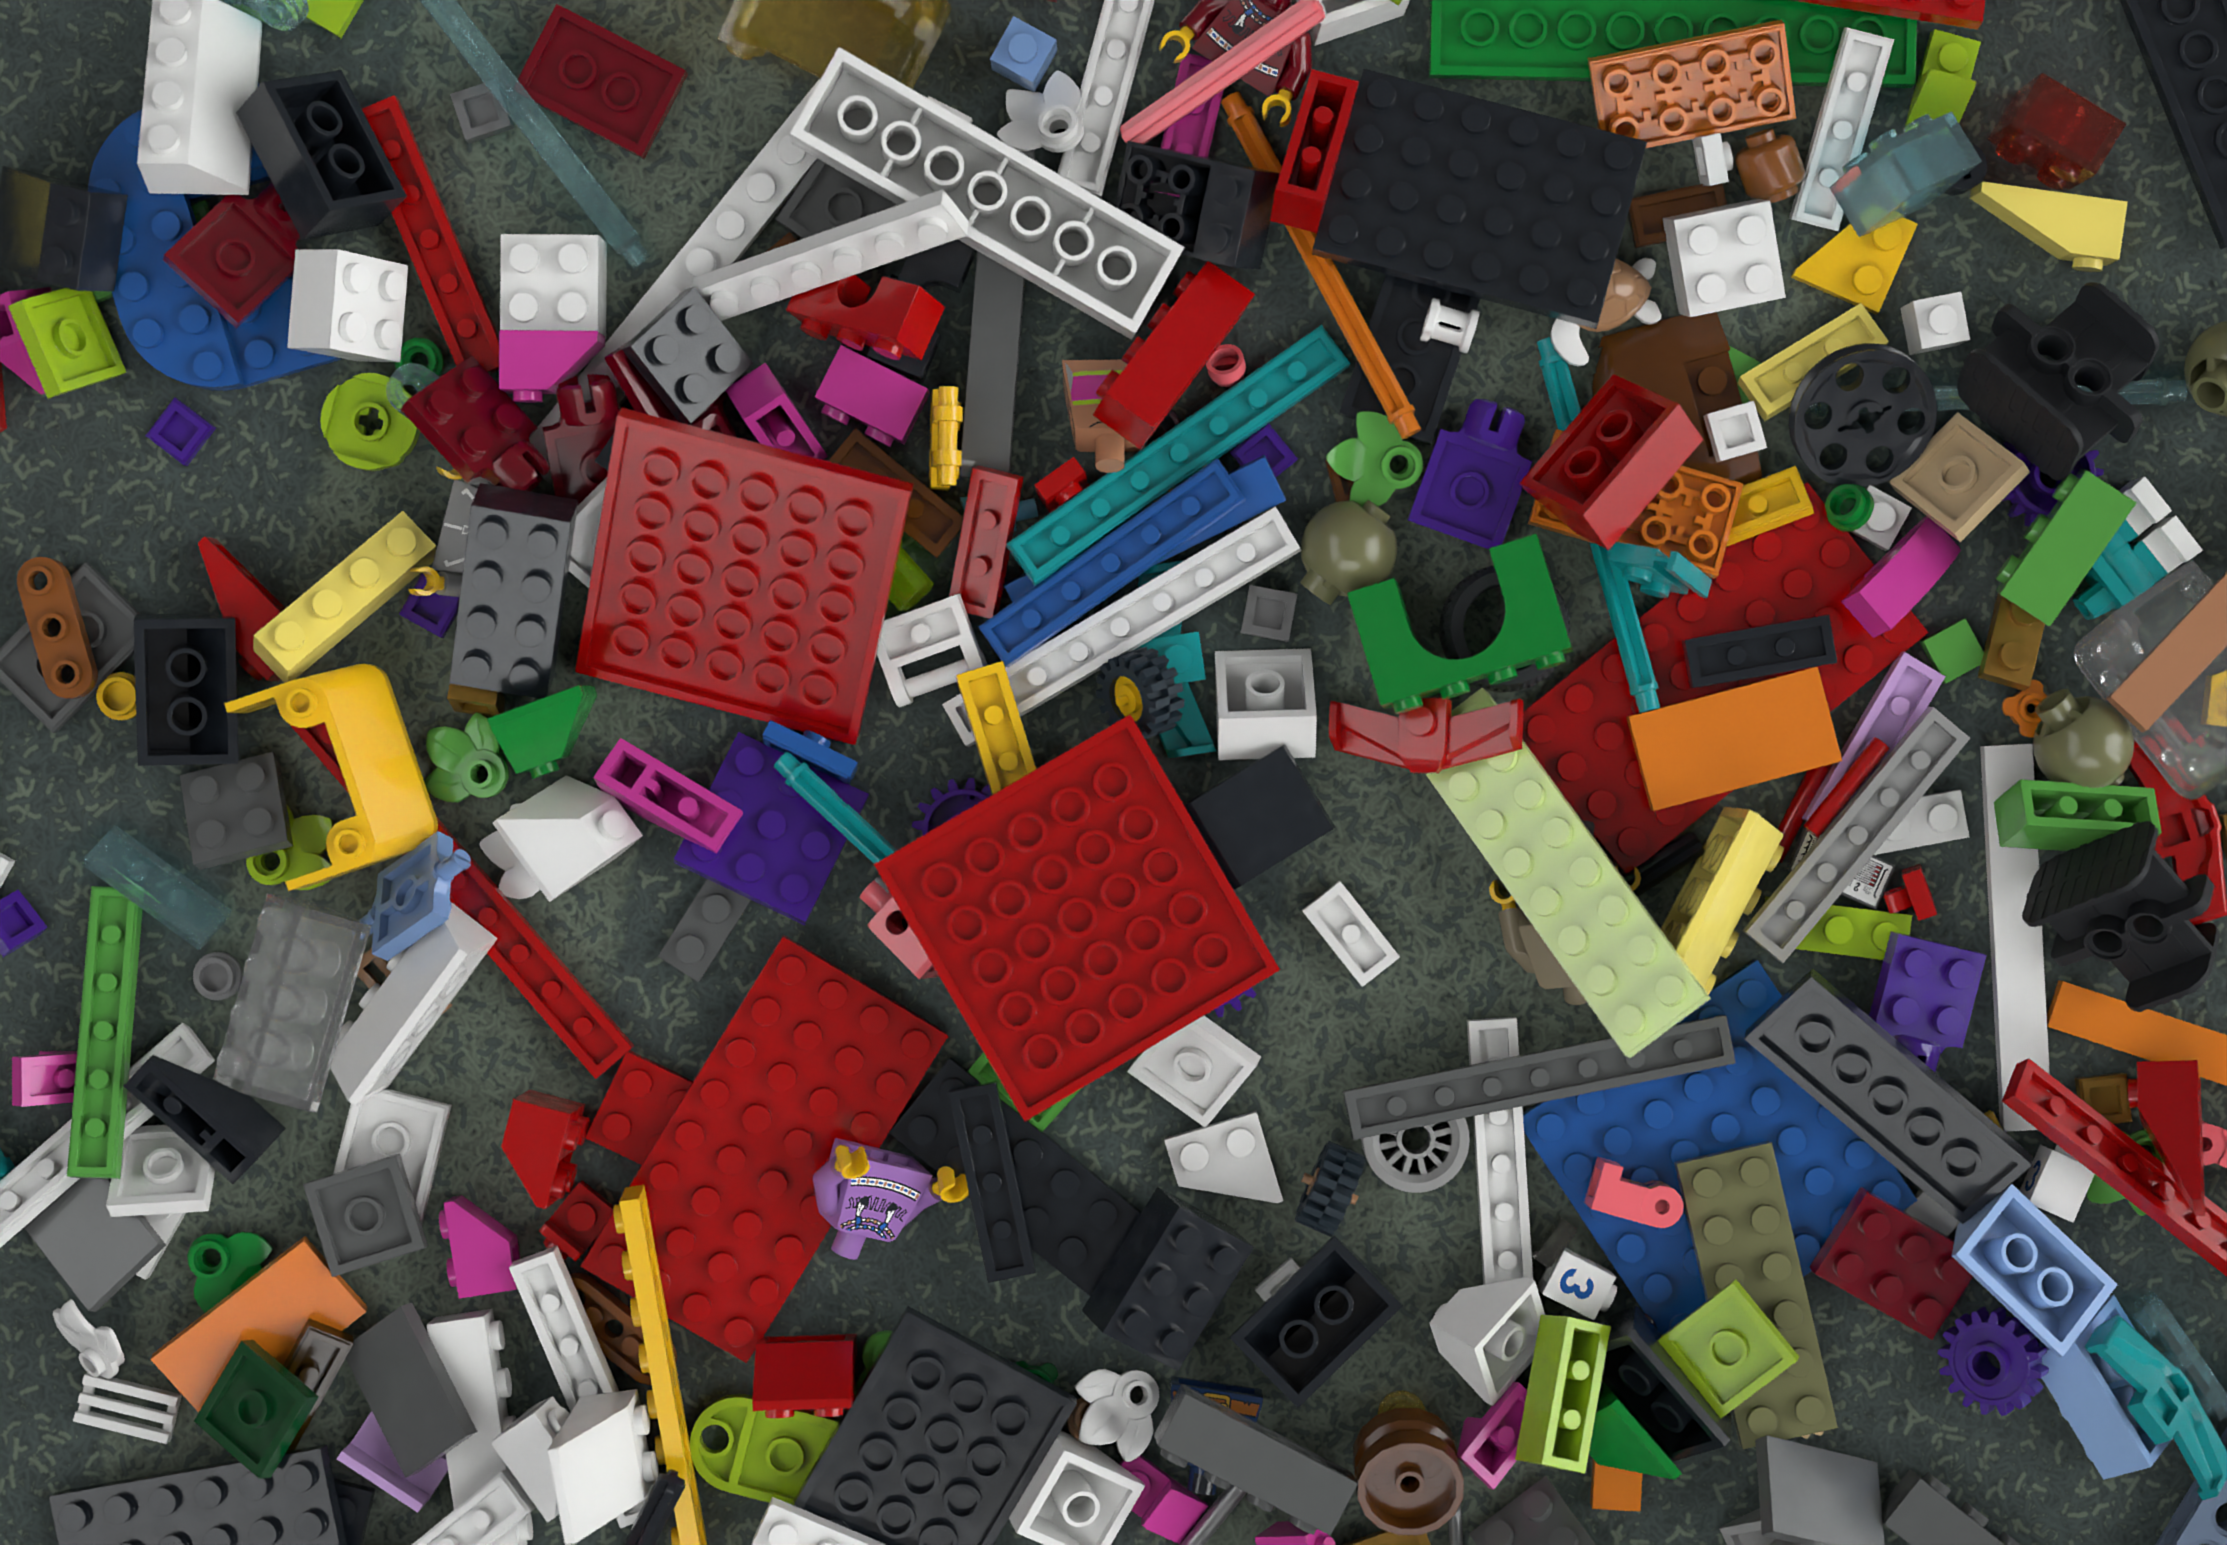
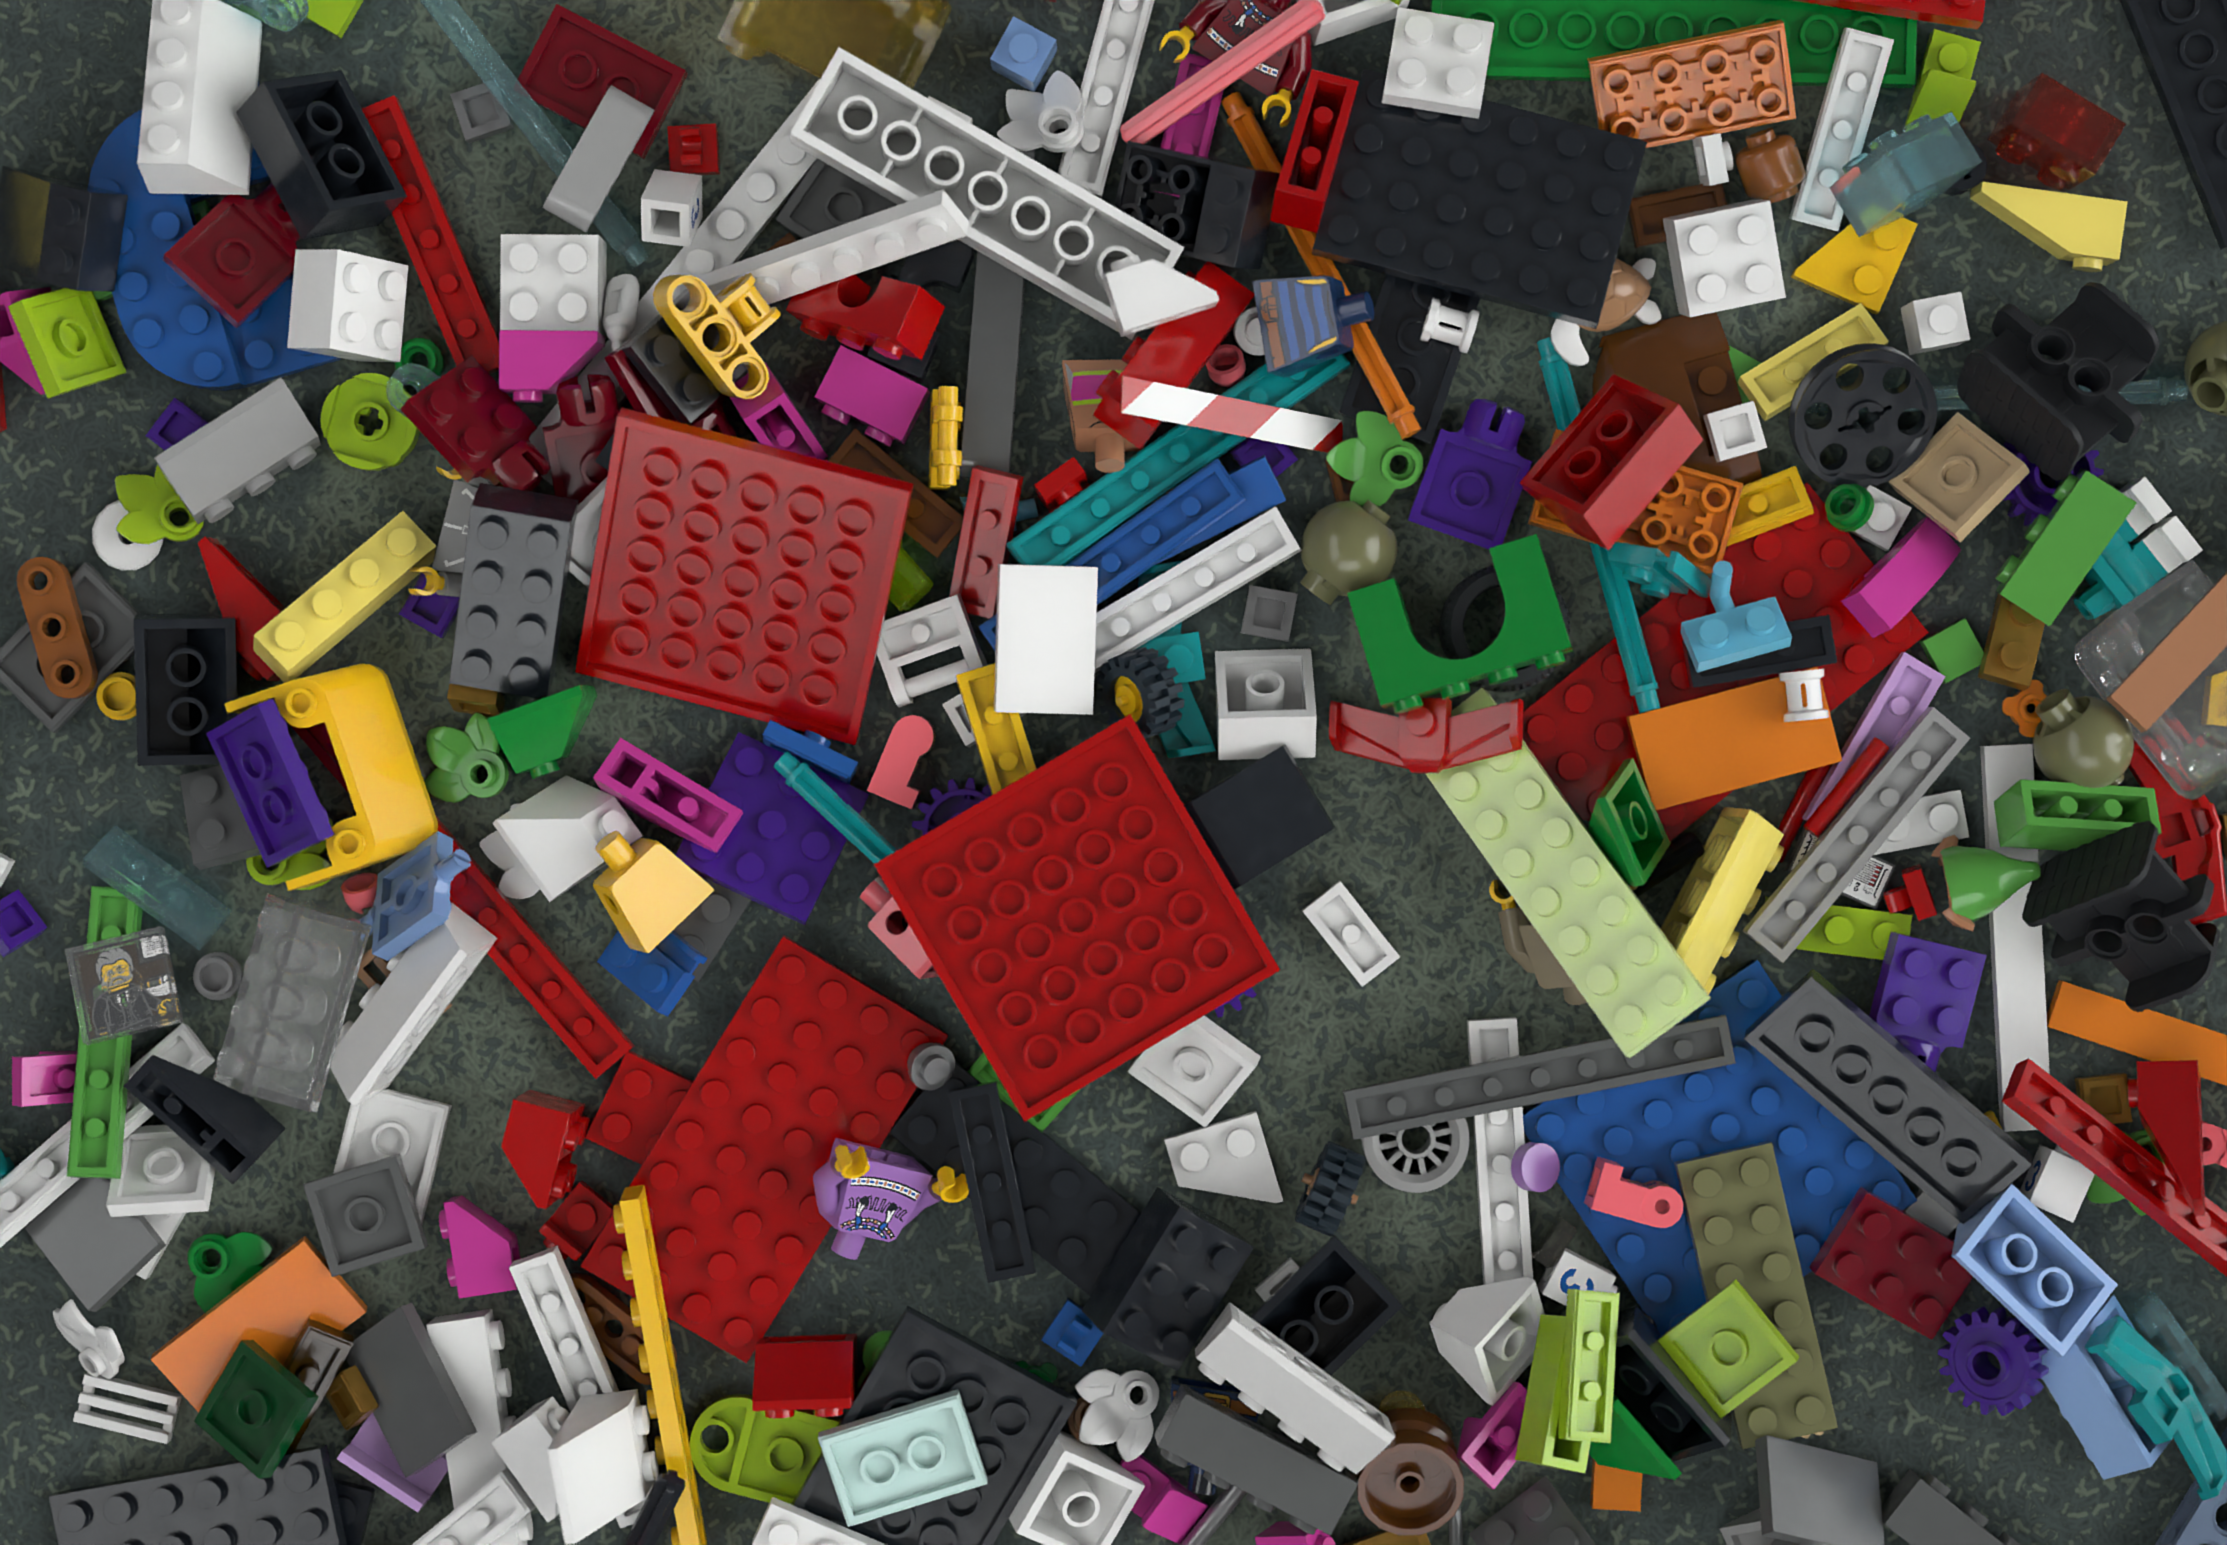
(111, 546): none -> white piece
(123, 985): none -> clear tile
(149, 508): none -> lime plate
(239, 452): none -> light grey slope
(270, 783): none -> dark purple plate
(351, 1398): none -> pearl gold tile
(360, 891): none -> coral hinge
(598, 158): none -> light grey beam
(620, 308): none -> white piece
(646, 889): none -> yellow torso
(657, 976): none -> blue plate
(671, 208): none -> white brick
(694, 149): none -> red tile
(739, 316): none -> yellow piece
(902, 1458): none -> light aqua tile
(908, 741): none -> coral leg
(930, 1065): none -> flat silver plate
(1045, 639): none -> white tile
(1072, 1333): none -> blue tile
(1152, 294): none -> white slope
(1229, 415): none -> sticker
(1248, 332): none -> white plate
(1293, 1390): none -> white slope
(1307, 321): none -> torso
(1438, 62): none -> white plate
(1535, 1167): none -> medium lavender tile
(1588, 1366): none -> lime tile
(1628, 825): none -> green slope
(1733, 631): none -> medium azure plate
(1814, 707): none -> white bush
(1979, 880): none -> bright green hat

